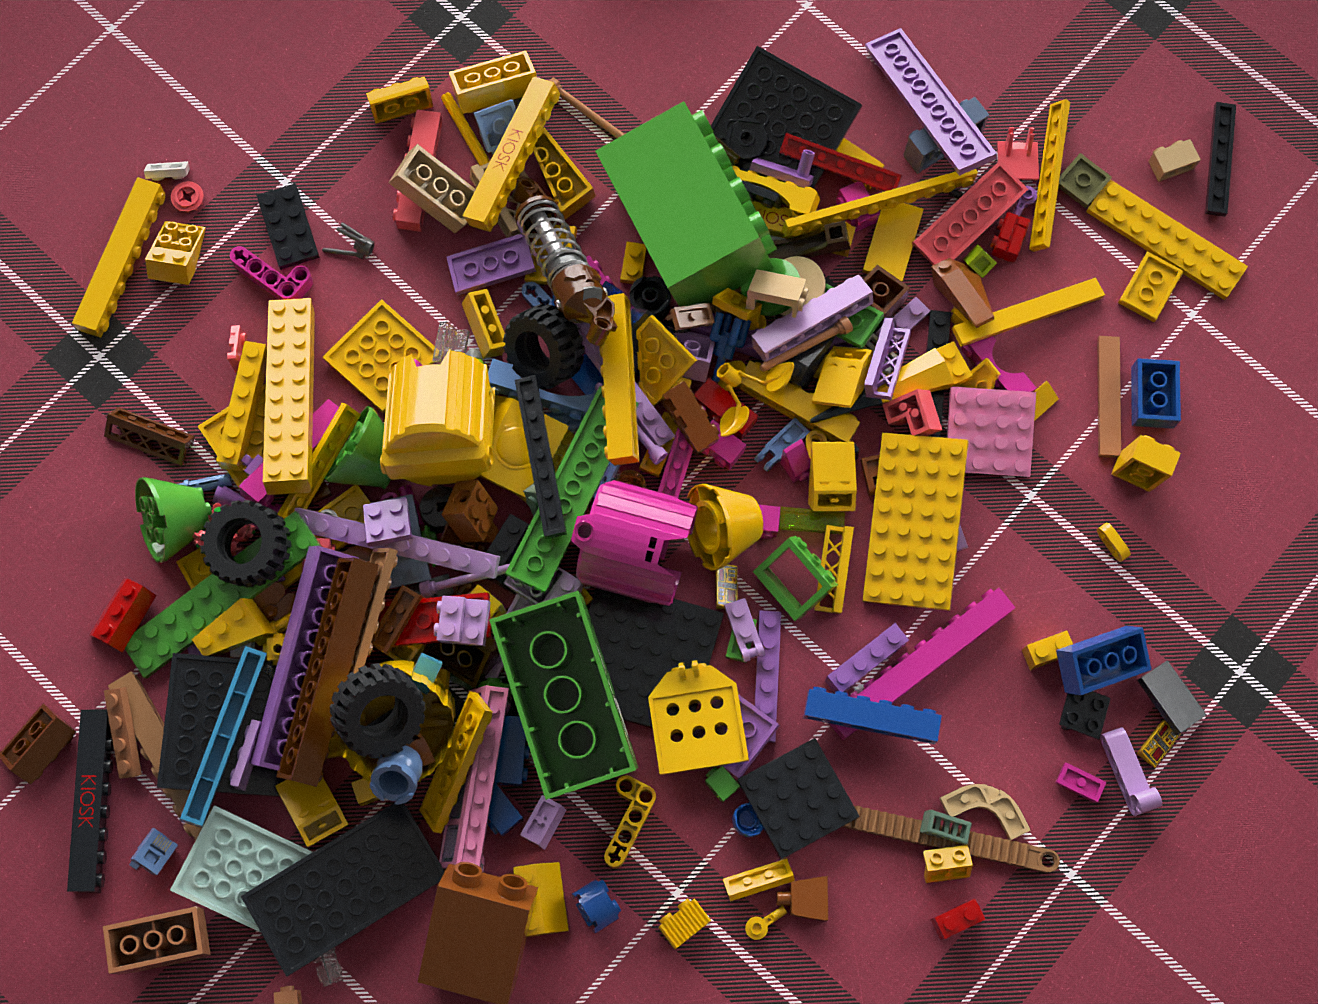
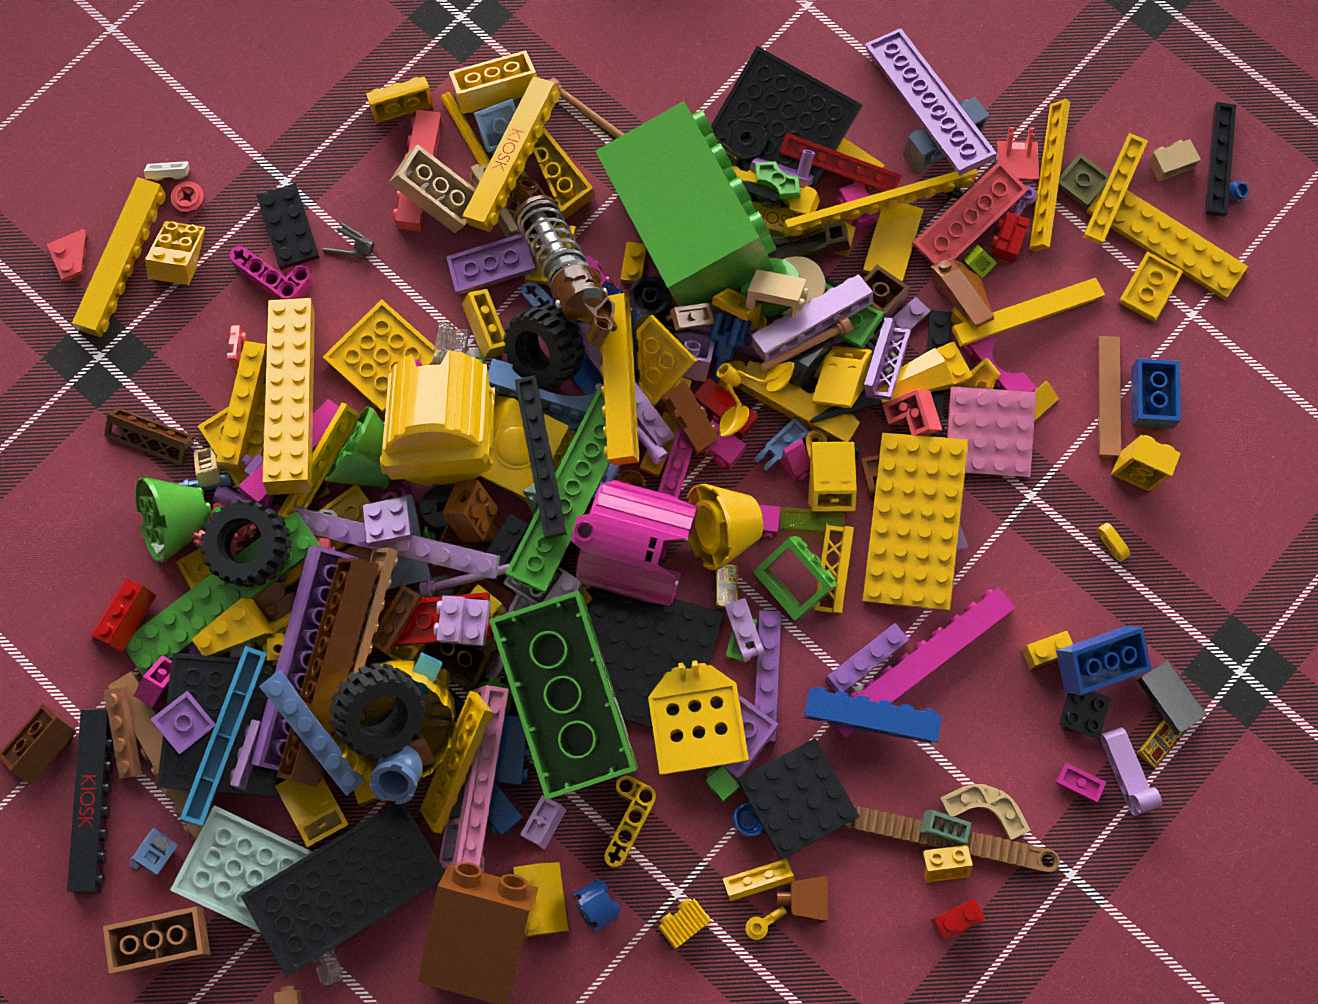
(69, 254): none -> coral wing
(154, 682): none -> dark pink brick
(183, 722): none -> medium lavender plate
(206, 470): none -> tan slope
(310, 731): none -> medium blue arch
(784, 184): none -> bright green tile
(1115, 189): none -> yellow plate
(1239, 190): none -> blue plate

